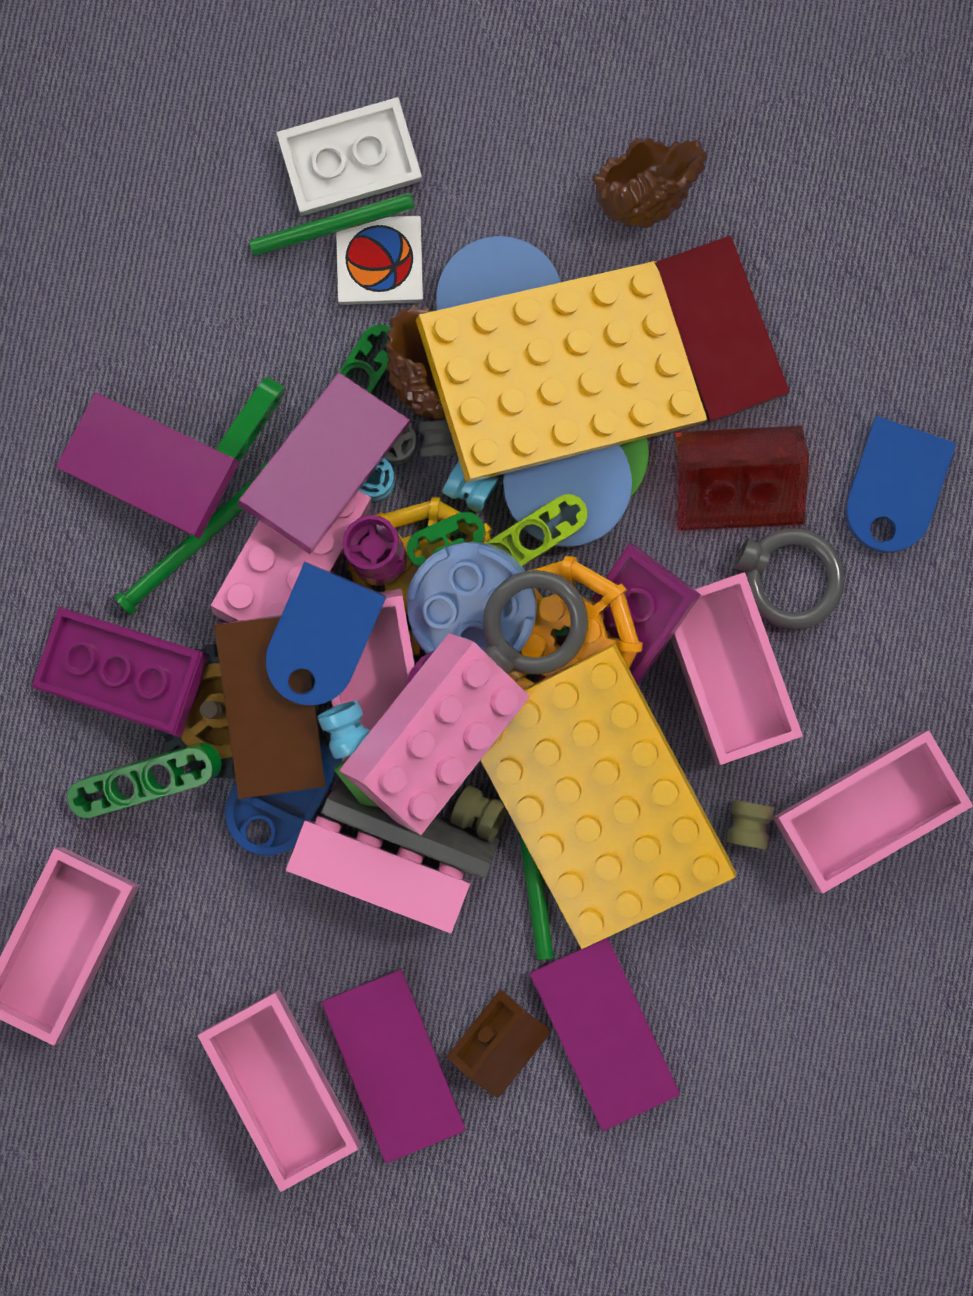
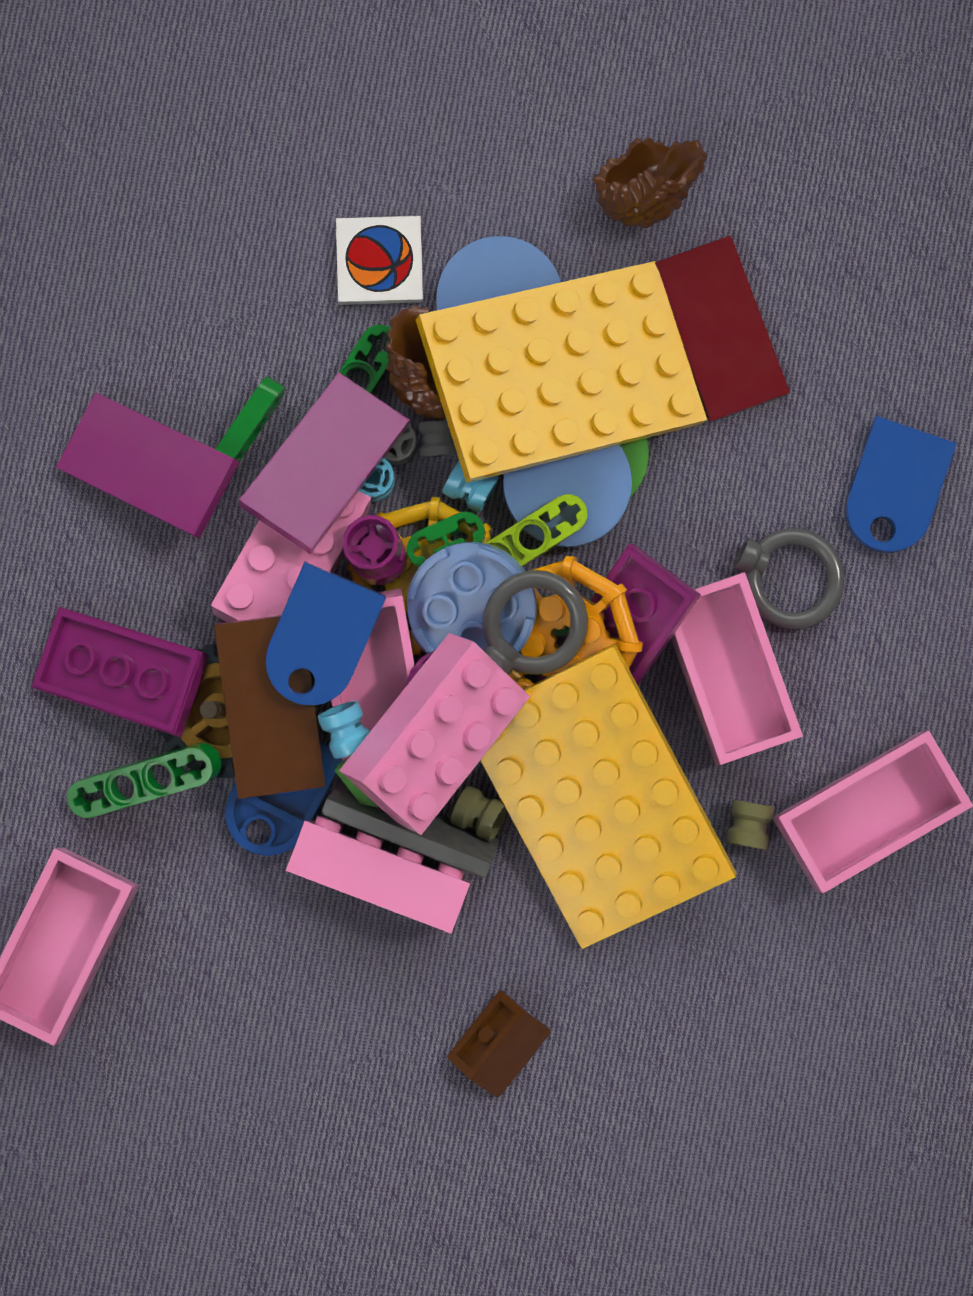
(181, 553): green bar -> none
(279, 1090): bright pink piece -> none
(332, 224): green bar -> none
(349, 156): white plate -> none
(393, 1066): magenta tile -> none
(537, 906): green bar -> none
(604, 1034): magenta tile -> none
(740, 477): clear red slope -> none

